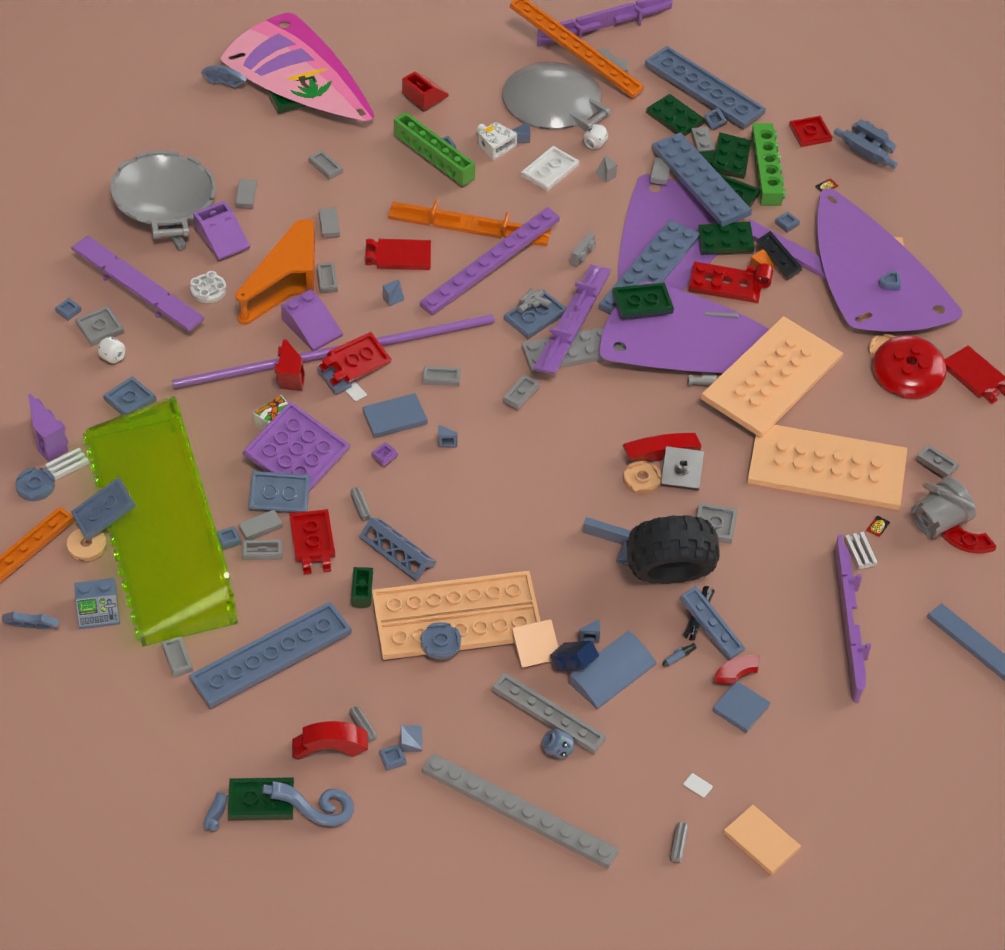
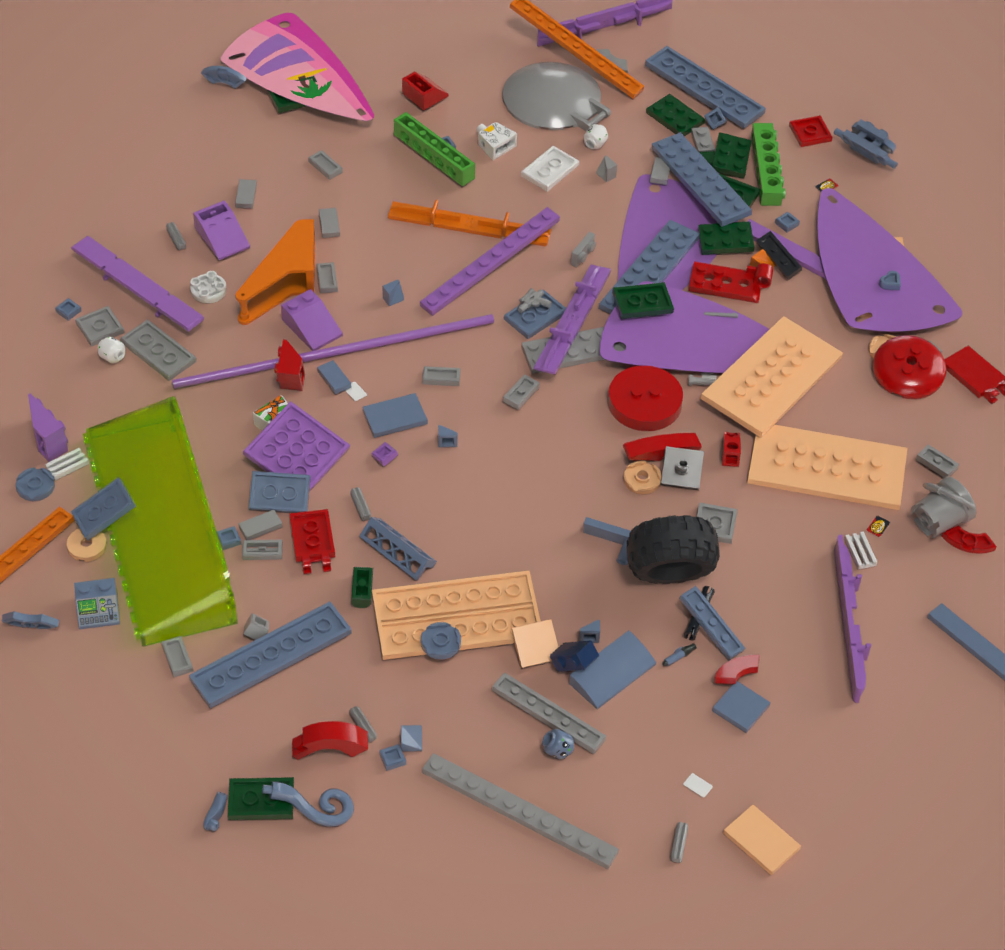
(129, 396): sand blue tile -> none
(158, 350): none -> light grey tile
(163, 190): light grey dish -> none
(256, 627): none -> light grey slope
(355, 359): red tile -> none
(399, 254): red tile -> none
(523, 133): sand blue slope -> none
(645, 398): none -> red brick
(731, 449): none -> red leg

